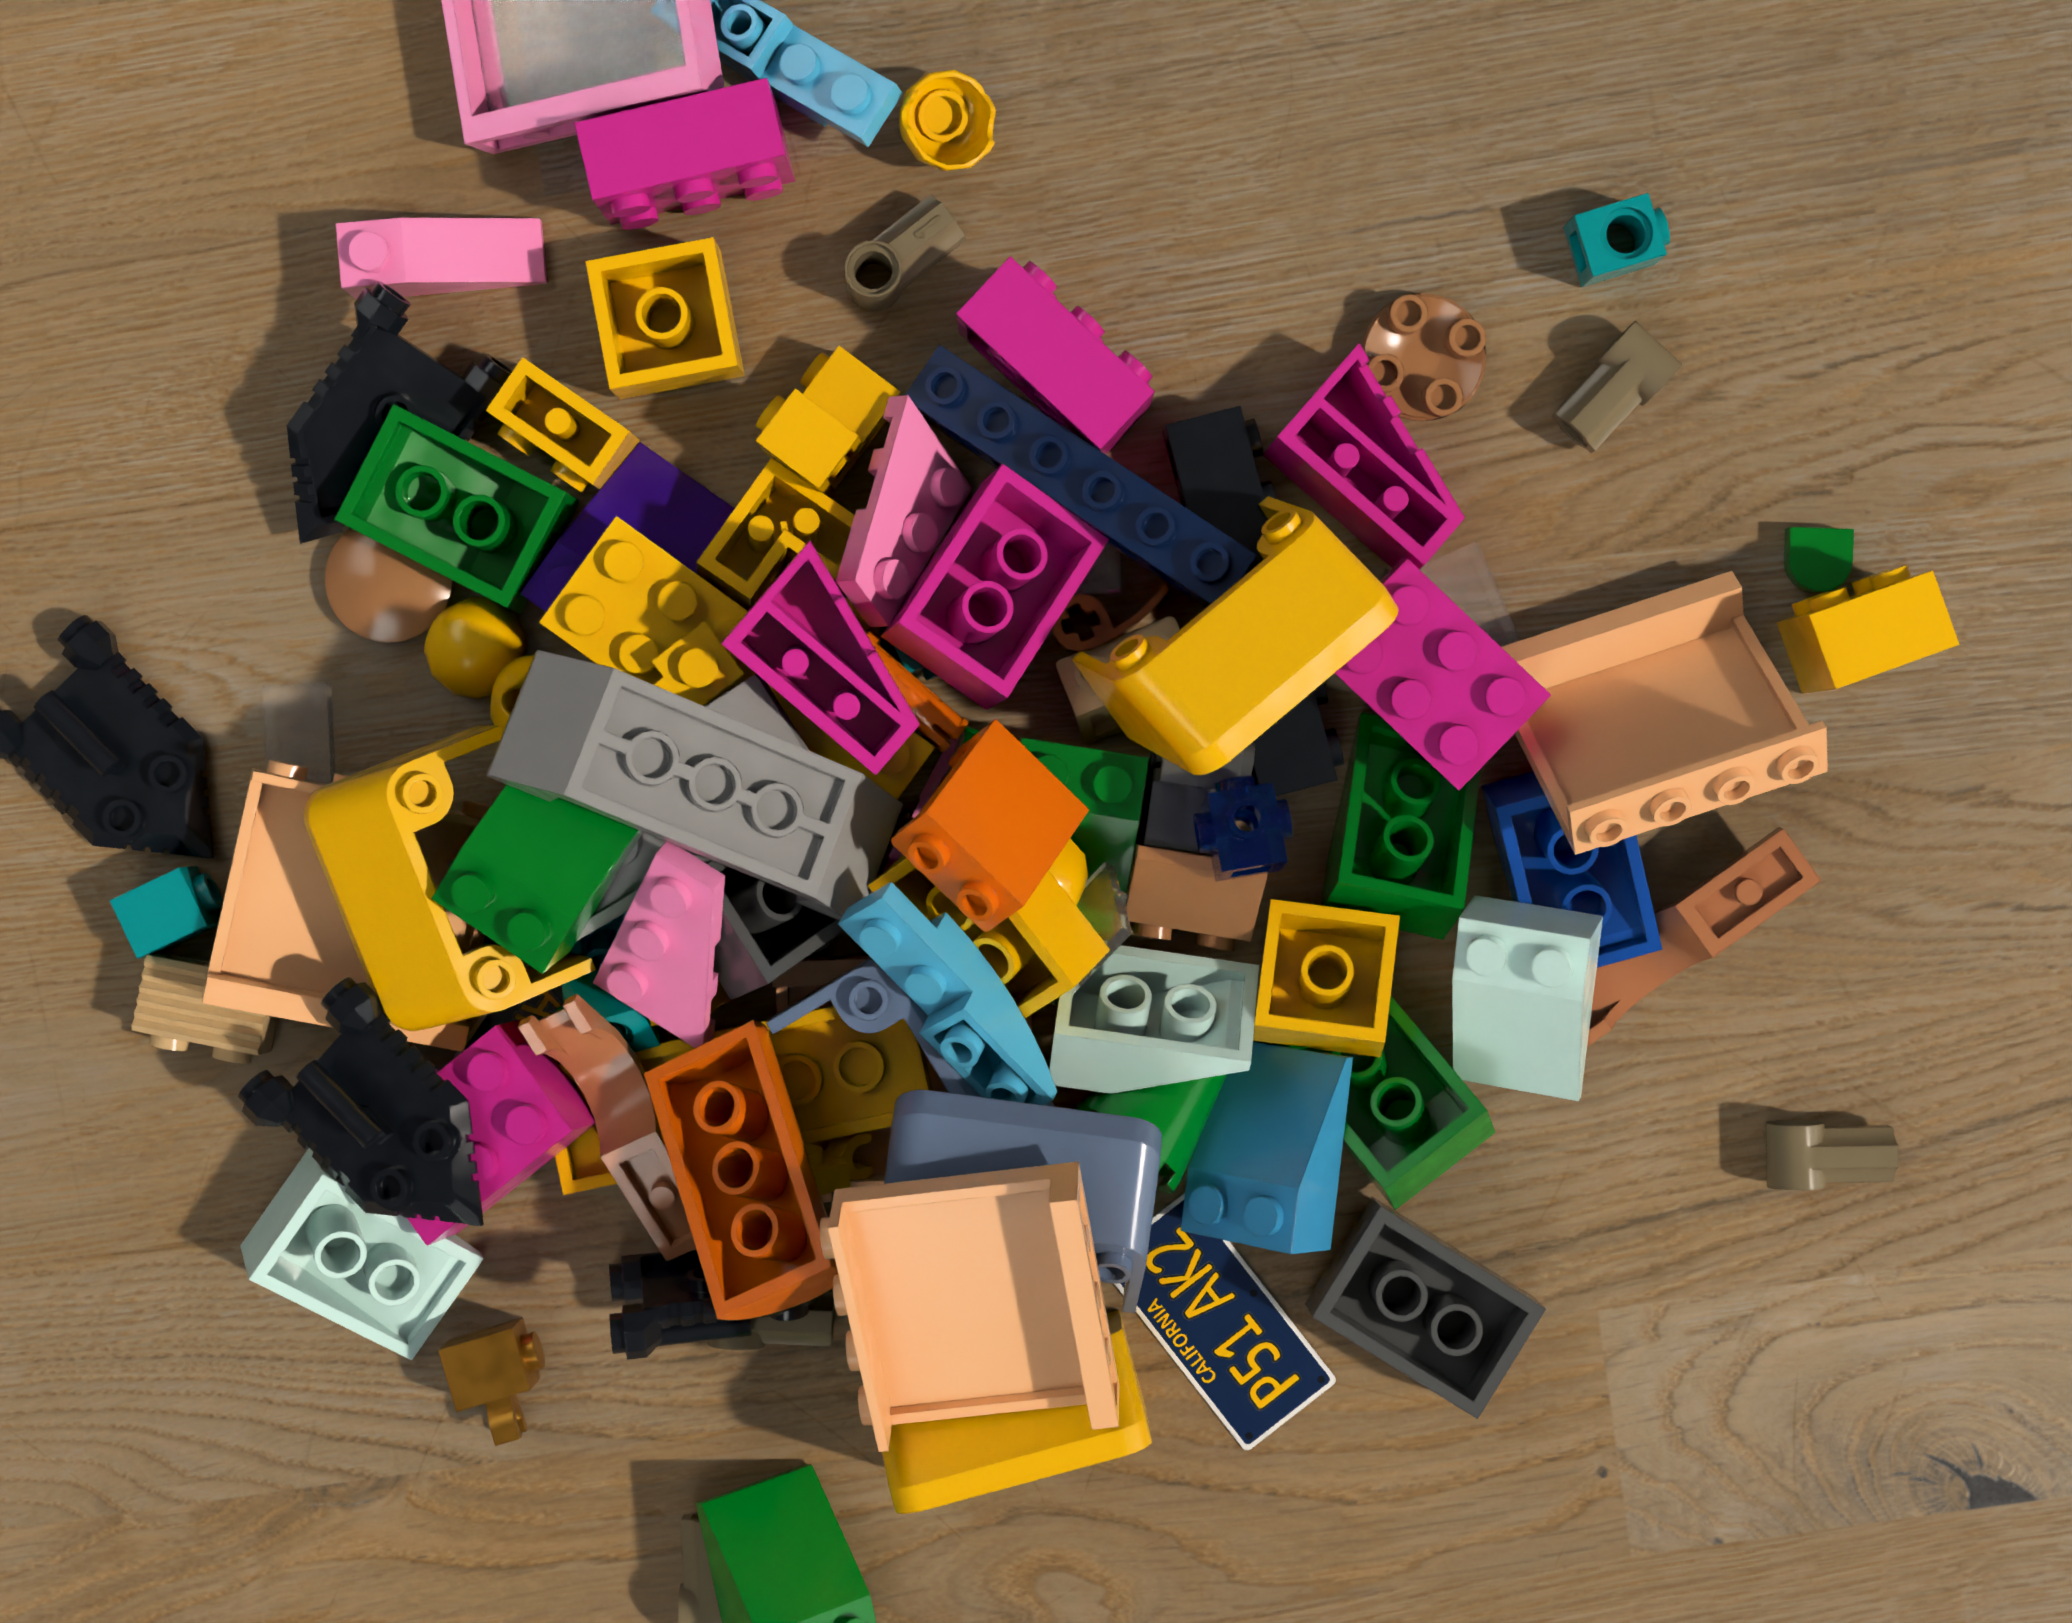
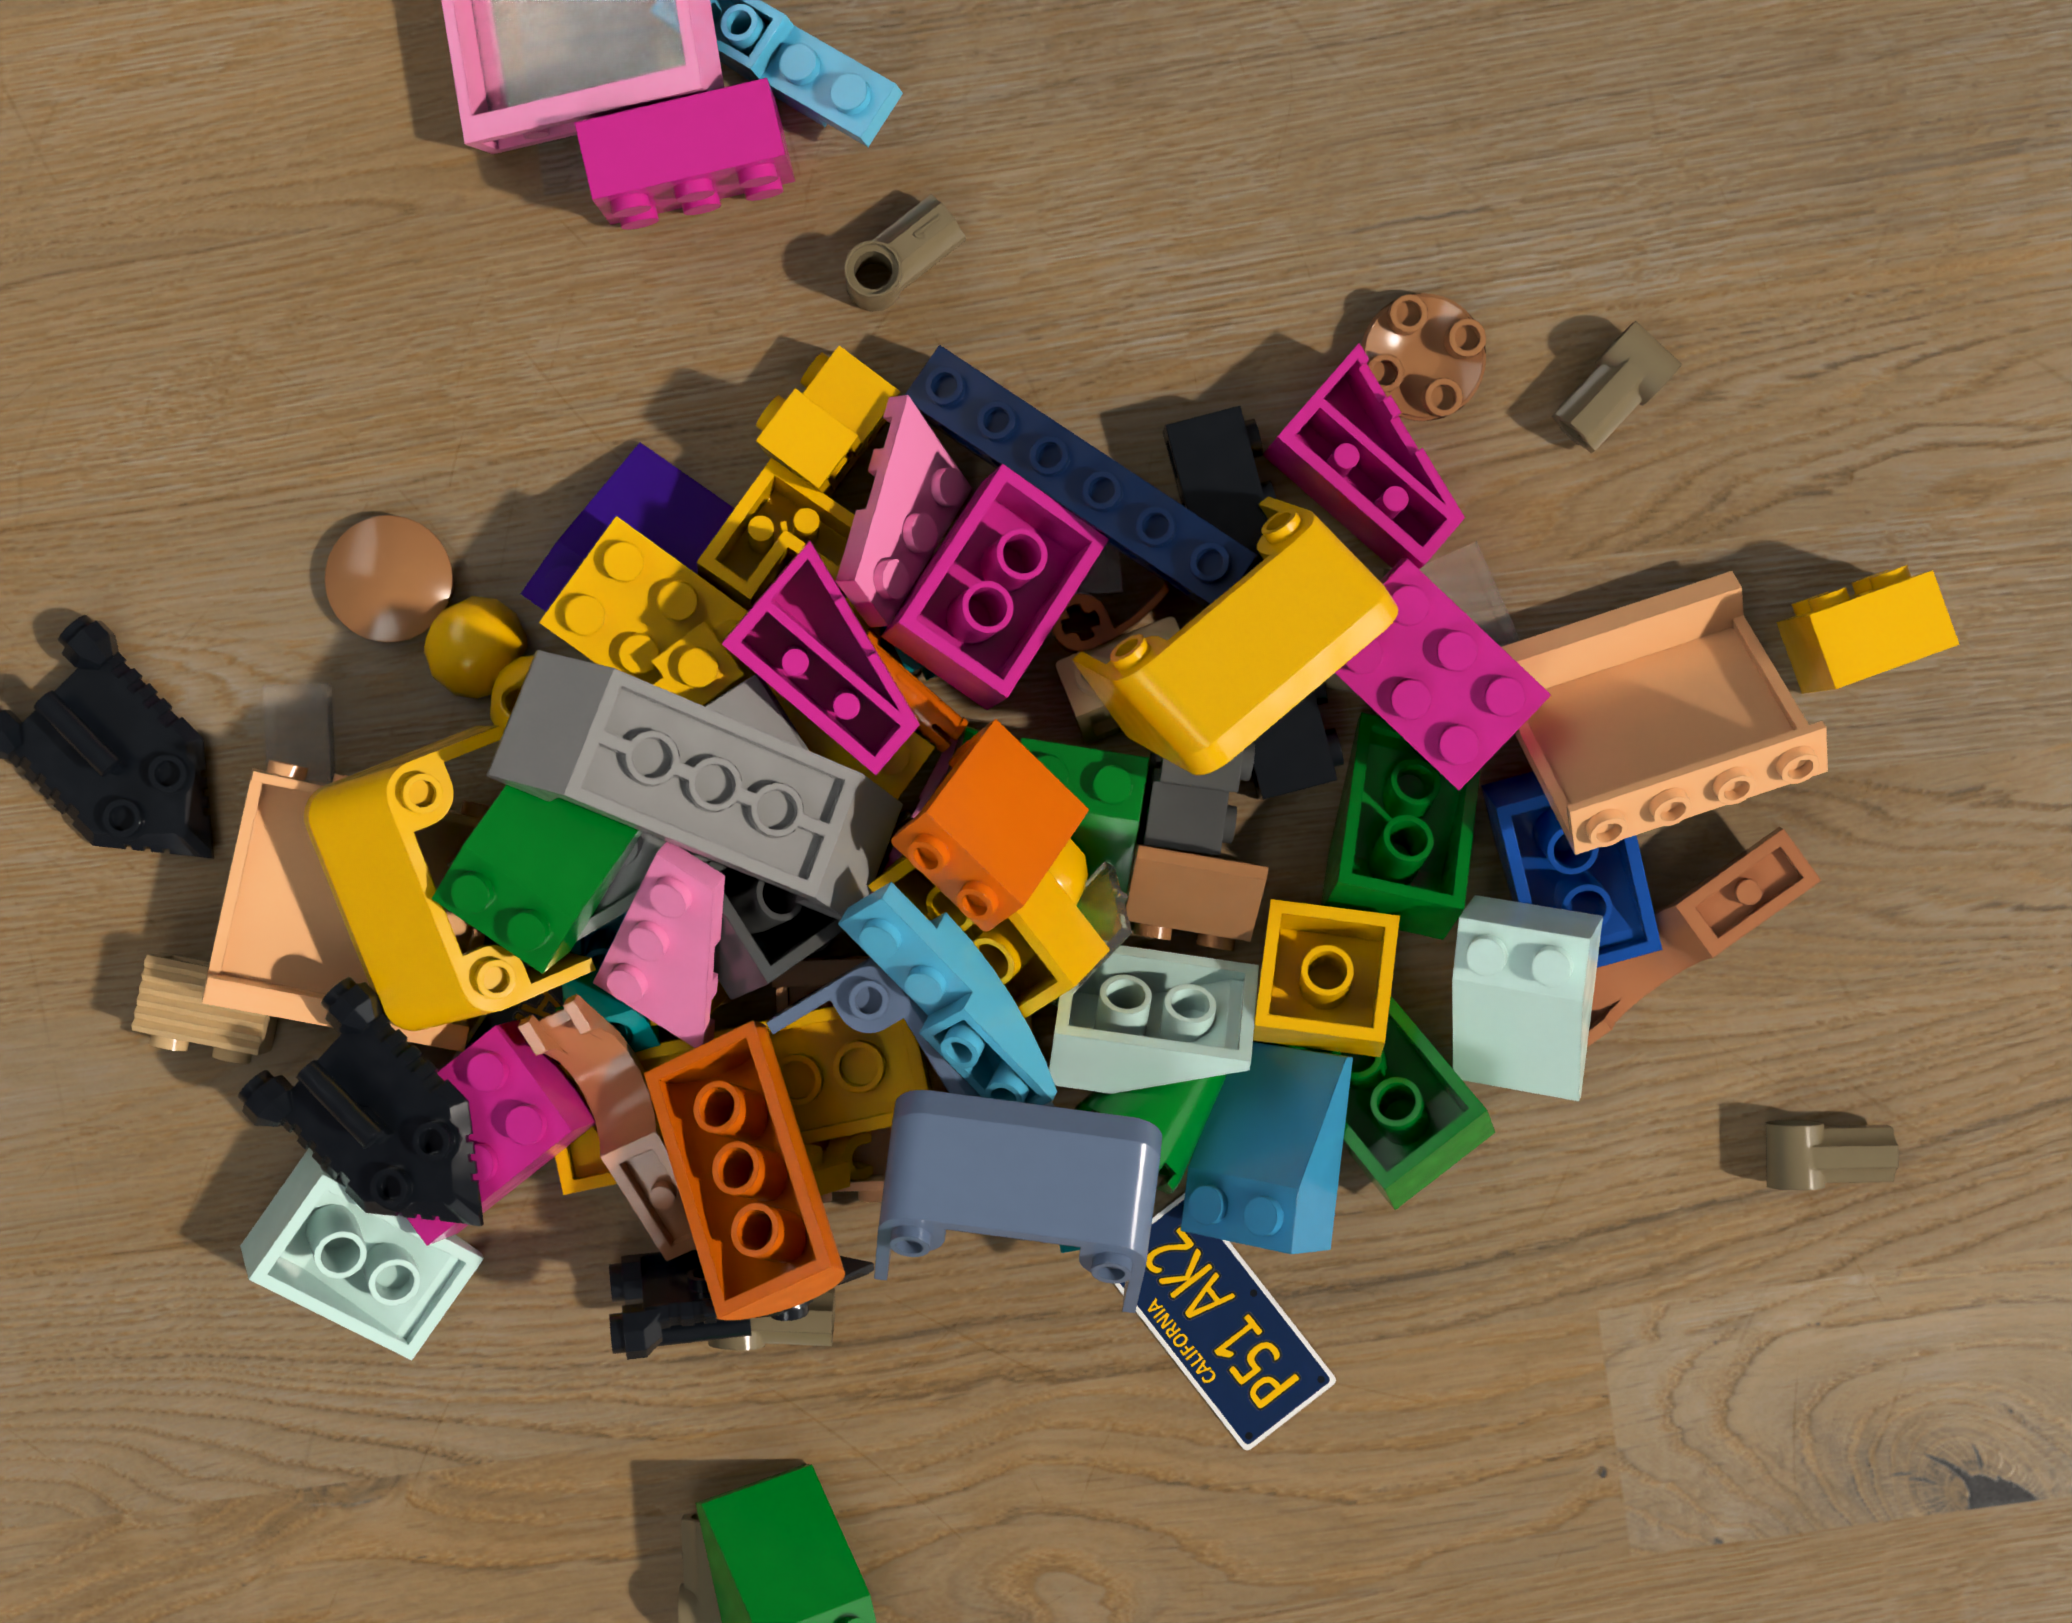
(168, 910): teal brick -> none
(351, 404): black shield -> none
(441, 254): bright pink slope -> none
(456, 508): green slope -> none
(491, 1370): pearl gold brick -> none
(562, 424): yellow brick -> none
(665, 318): yellow brick -> none
(947, 120): yellow hair -> none
(972, 1297): light nougat panel -> none
(981, 1454): yellow windscreen -> none
(1055, 355): dark pink brick -> none
(1237, 851): clear blue brick -> none
(1424, 1307): dark grey brick -> none
(1589, 245): teal brick -> none
(1818, 557): green tile -> none

